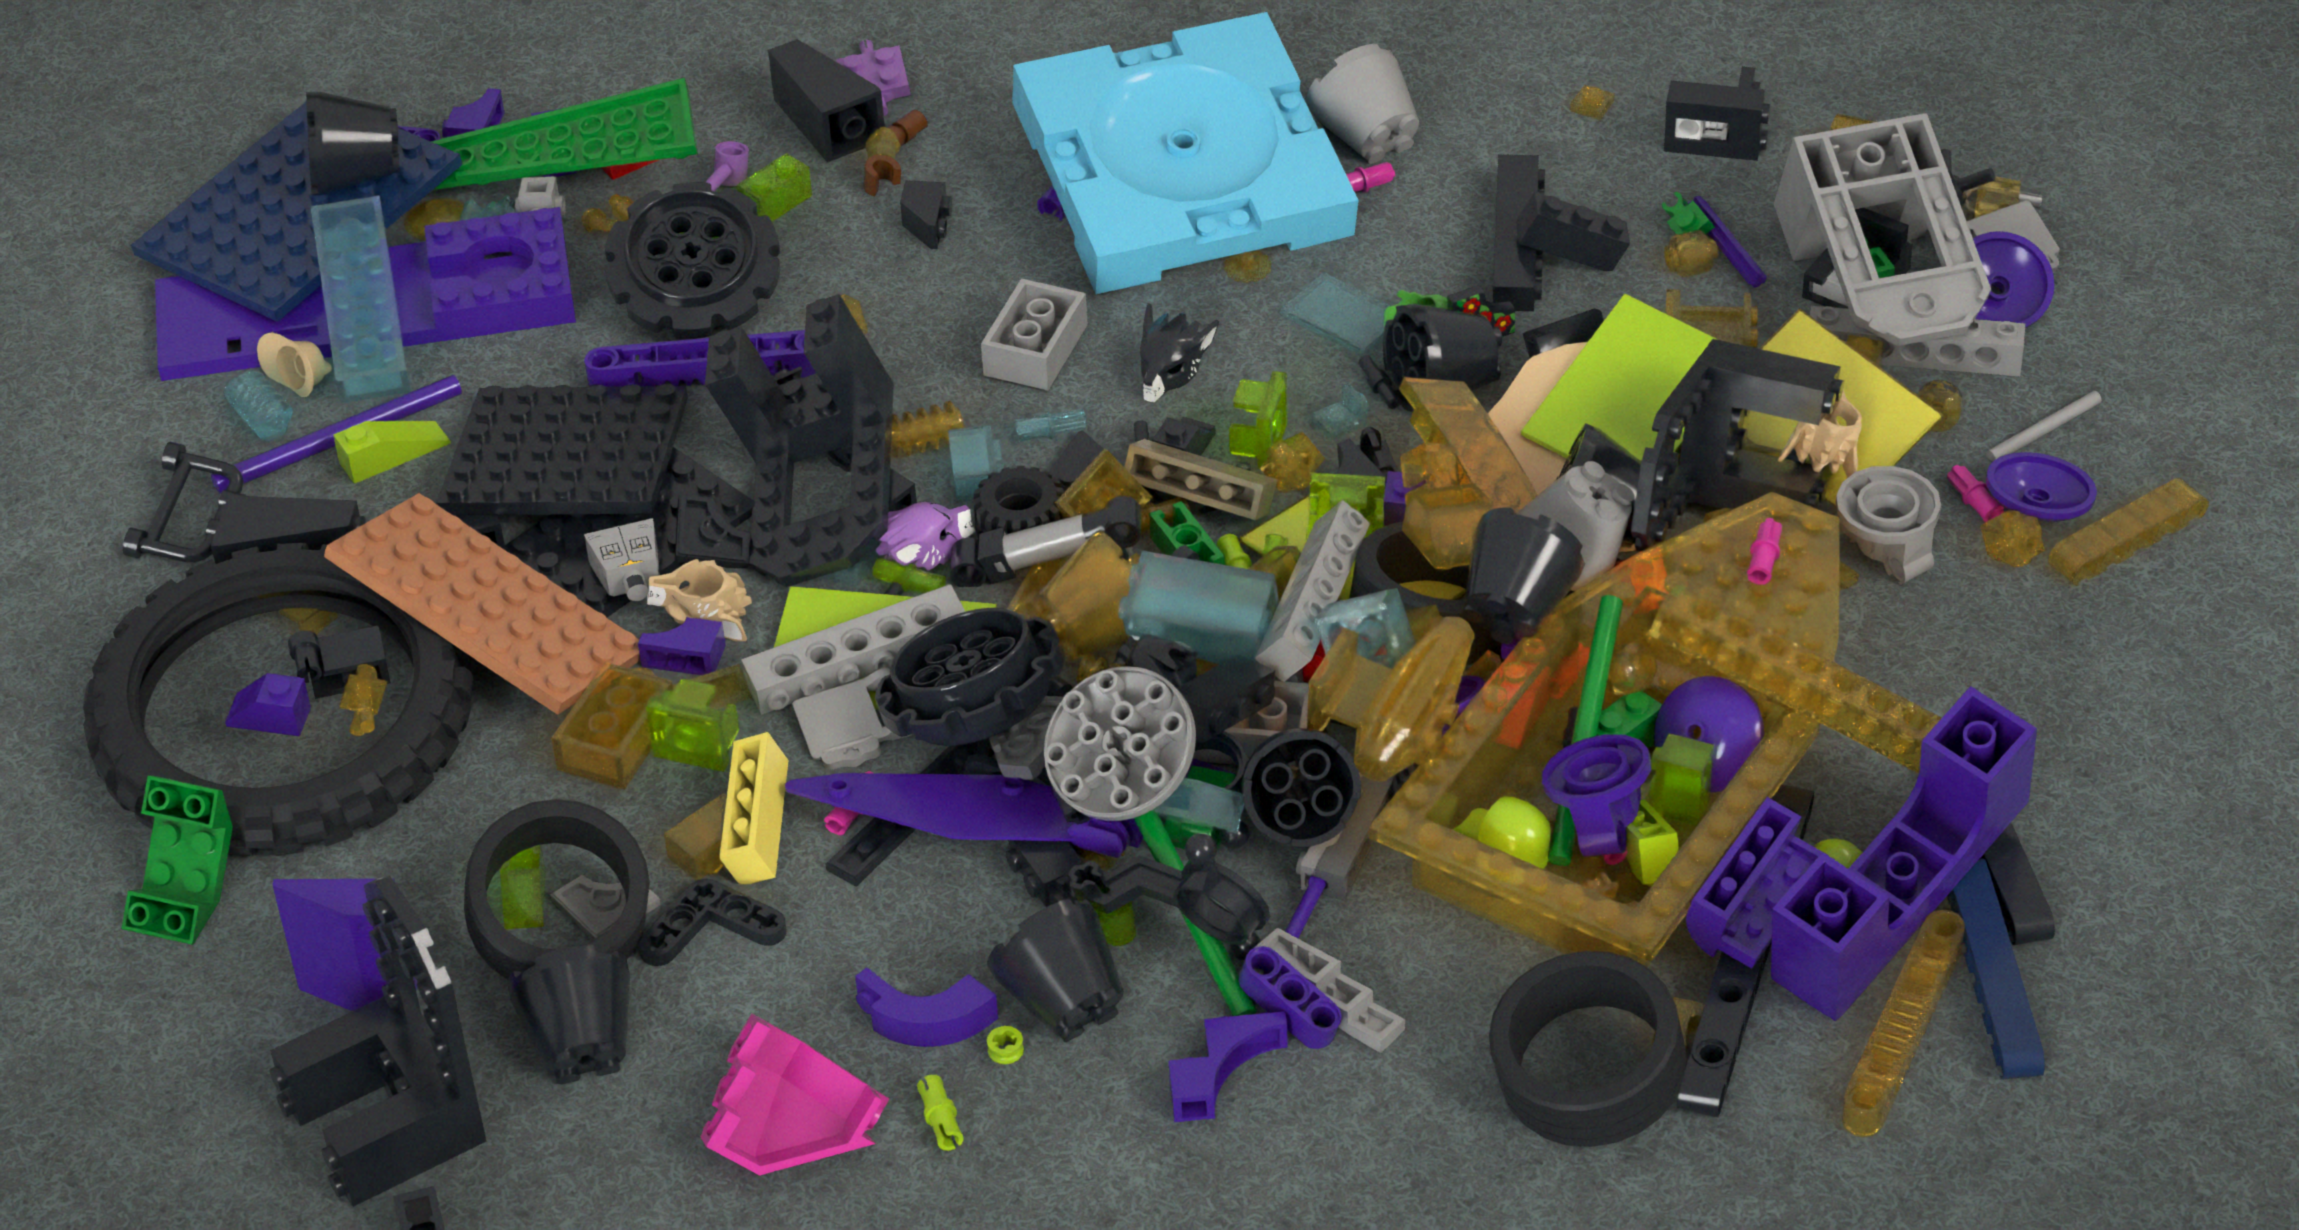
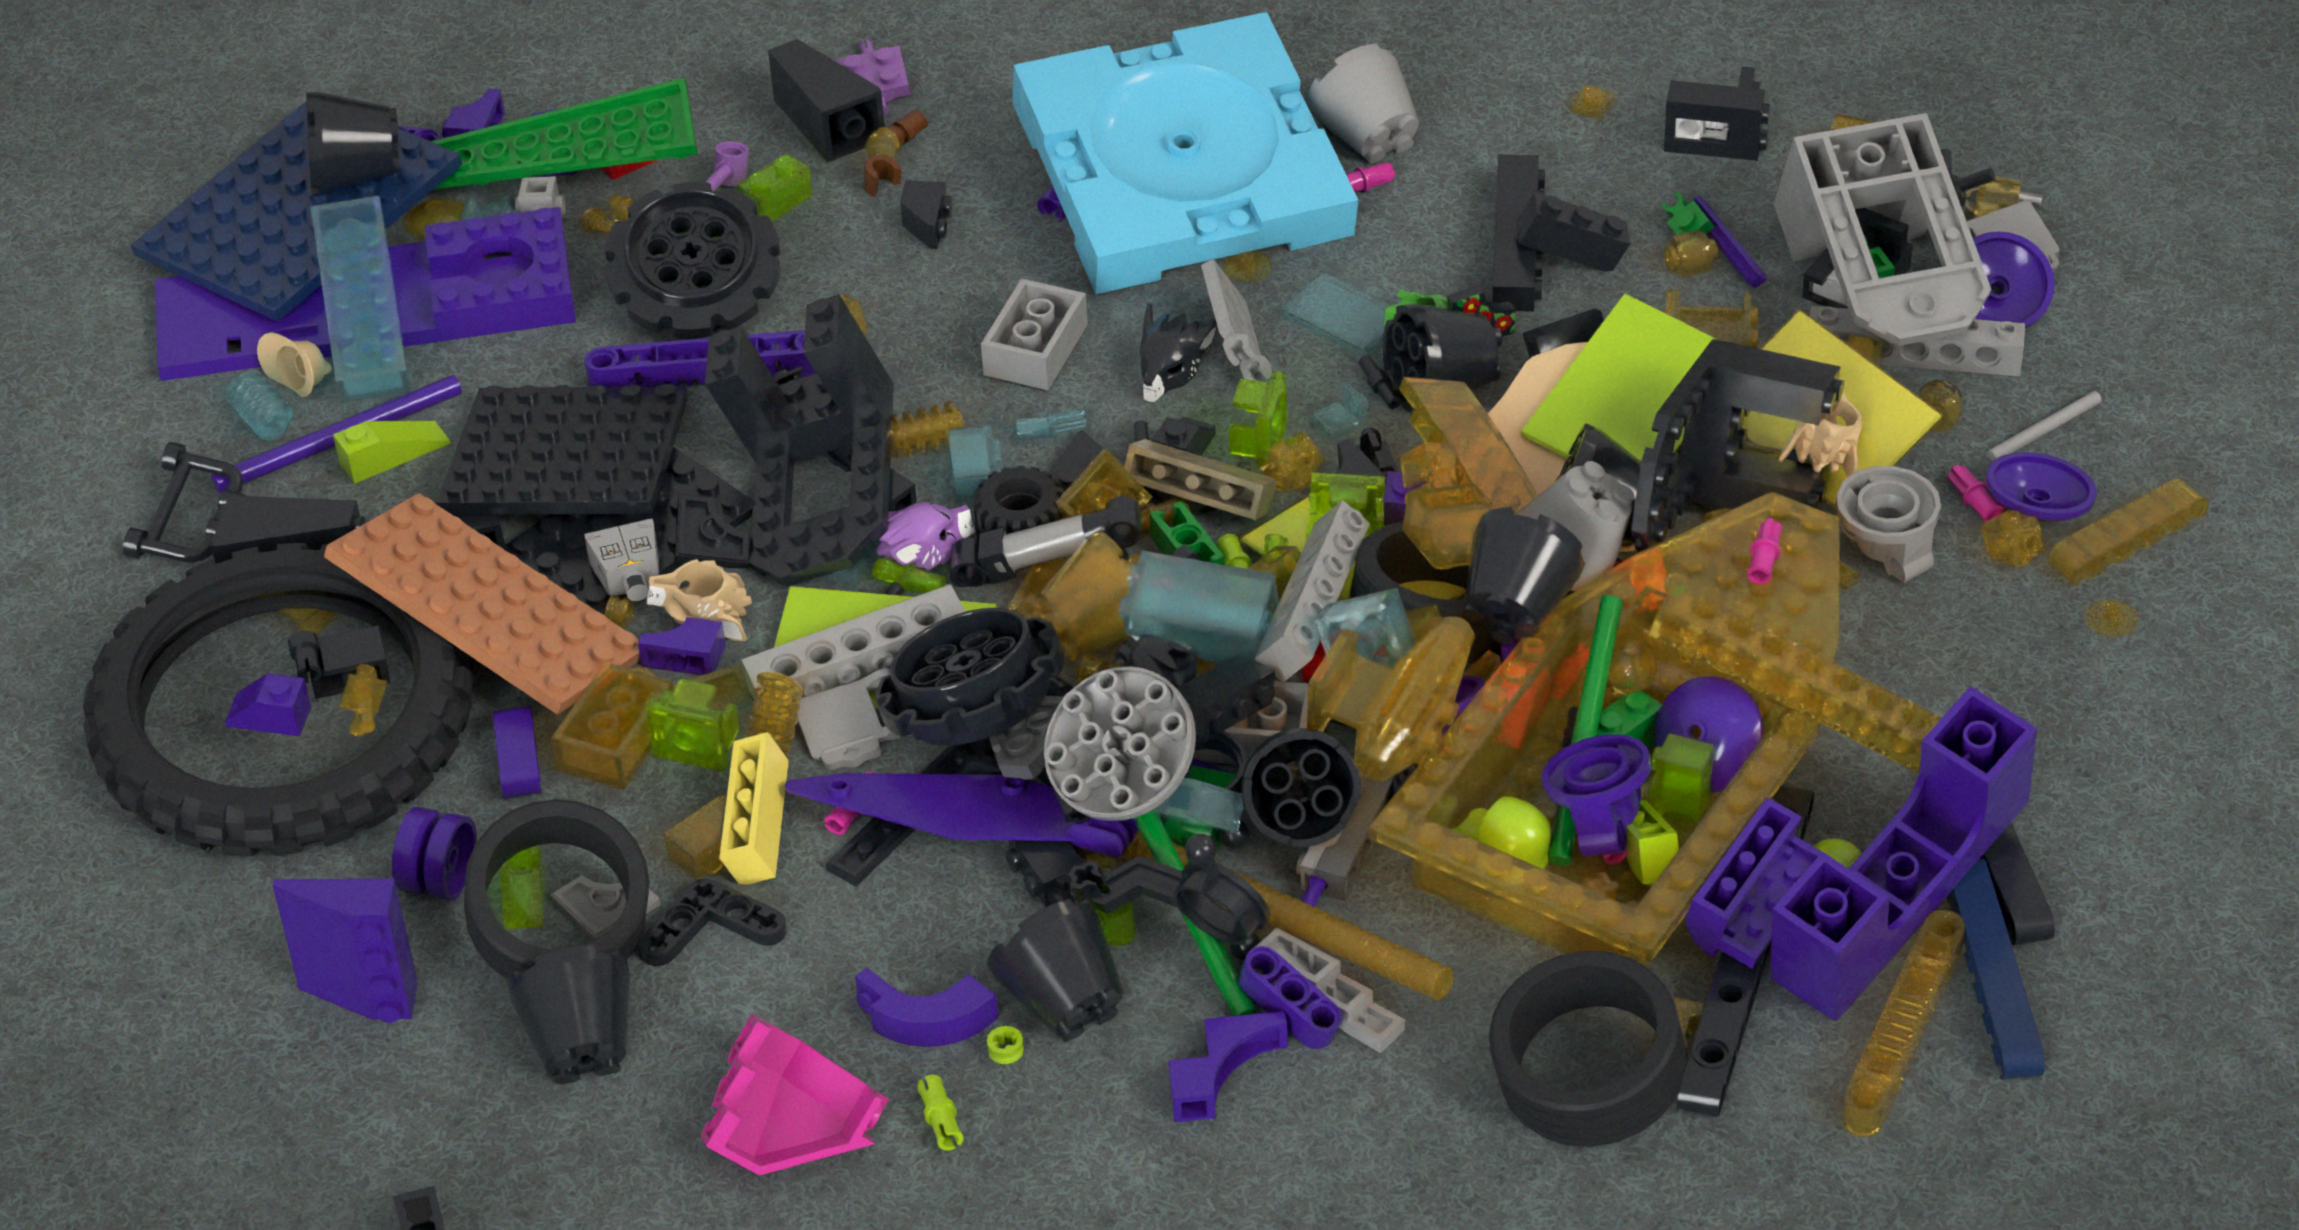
(183, 860): green slope -> none
(390, 1046): black bracket -> none
(433, 853): none -> dark purple wheel
(517, 752): none -> dark purple beam
(620, 611): none -> clear yellow bush
(776, 708): none -> clear yellow piece
(1234, 323): none -> light grey tile
(1339, 936): none -> clear yellow piece
(2111, 618): none -> clear yellow piece

